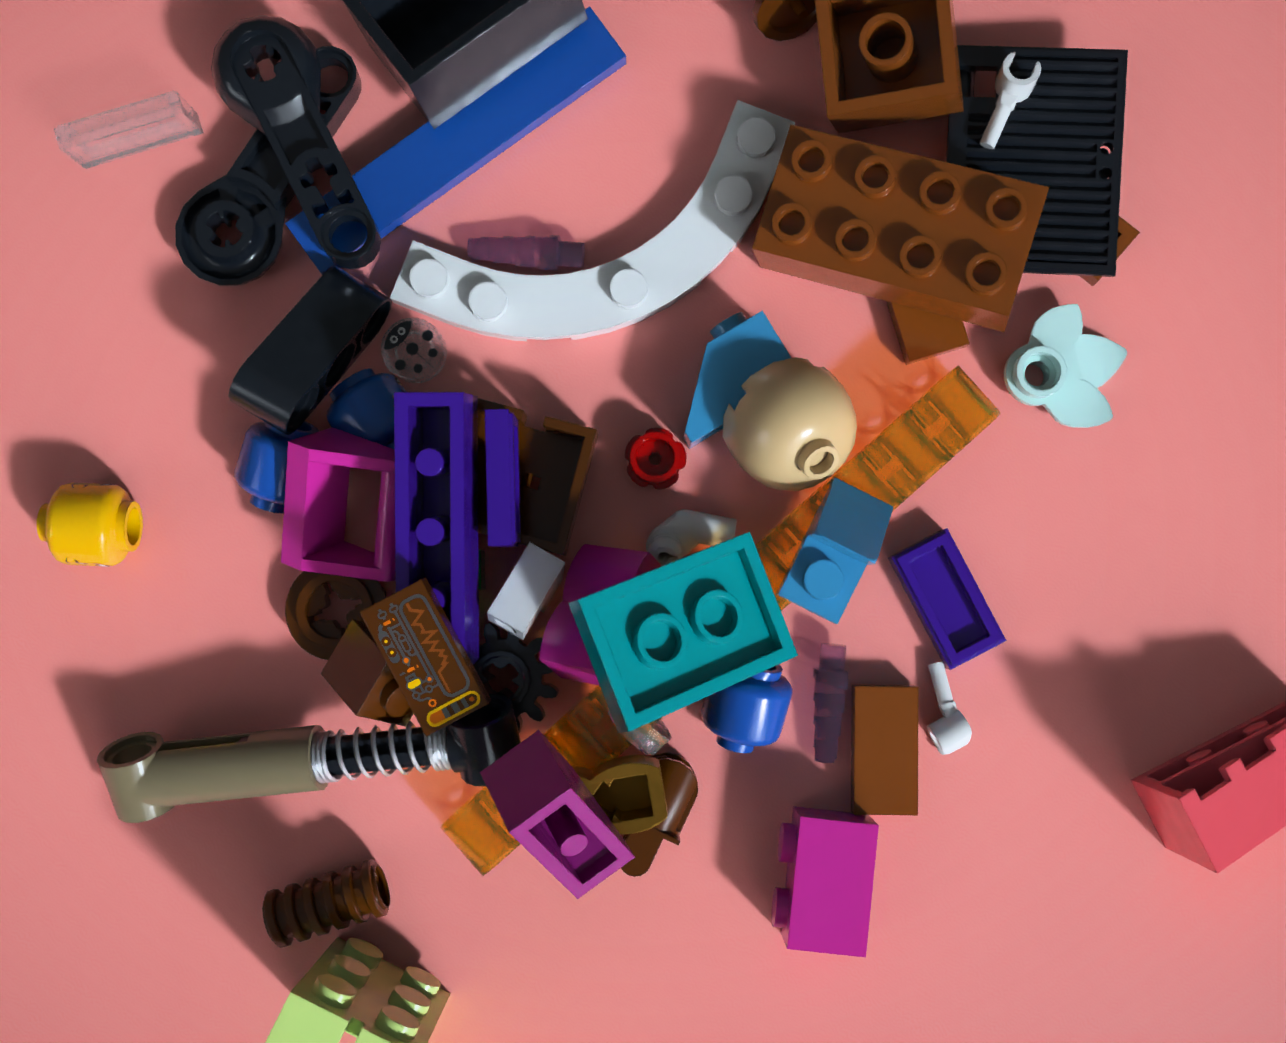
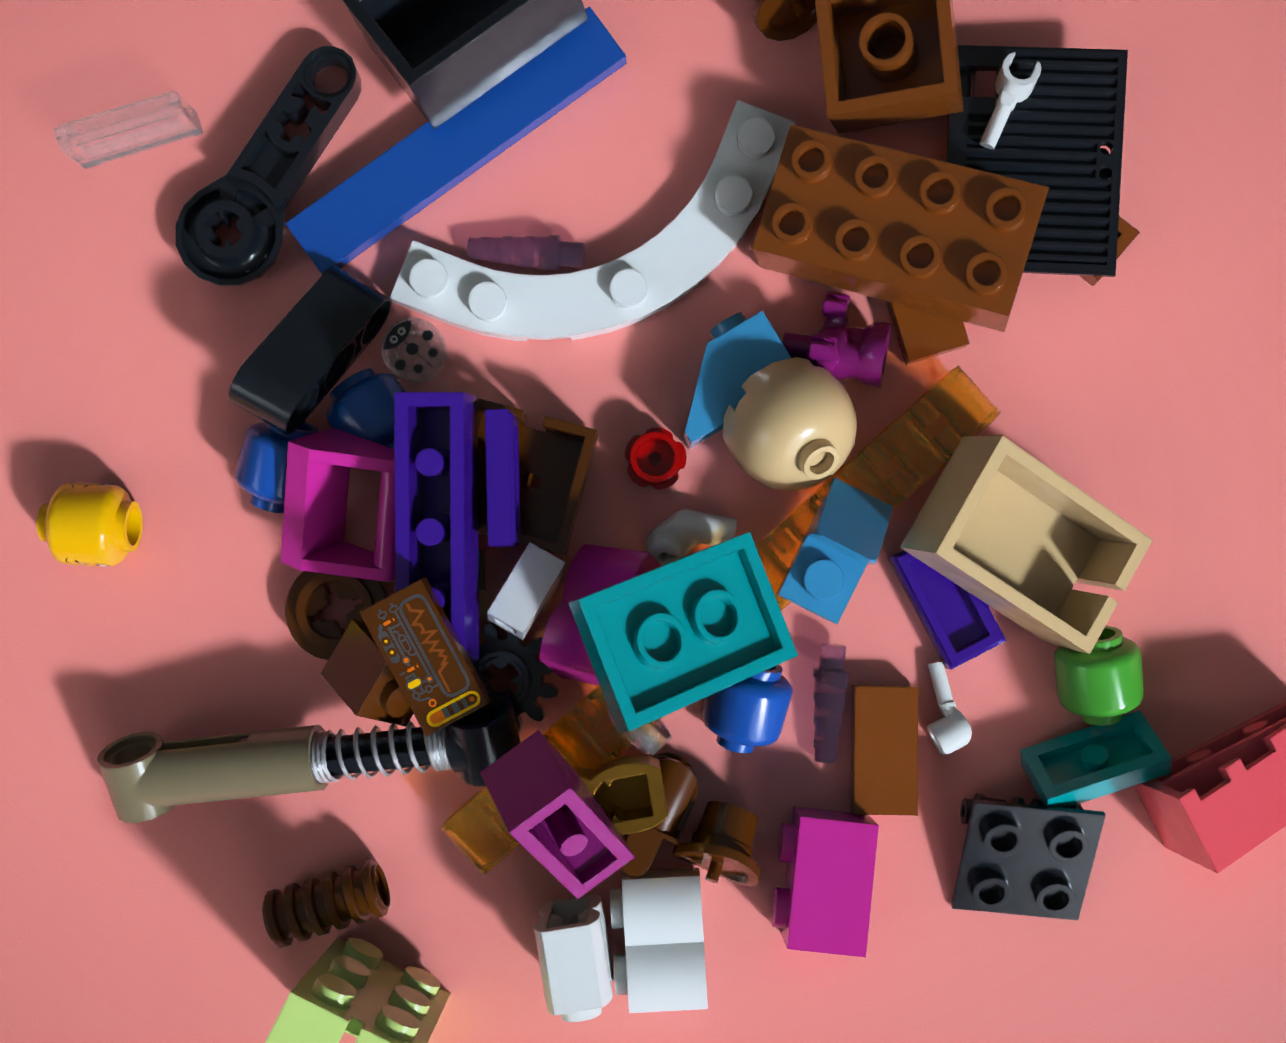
(291, 119): black beam -> none
(574, 957): none -> white brick
(662, 941): none -> white brick
(723, 844): none -> reddish brown piece
(844, 349): none -> magenta piece
(1024, 539): none -> tan piece
(1026, 857): none -> black hinge
(1071, 369): light aqua plate -> none
(1095, 761): none -> teal plate
(1102, 682): none -> bright green head

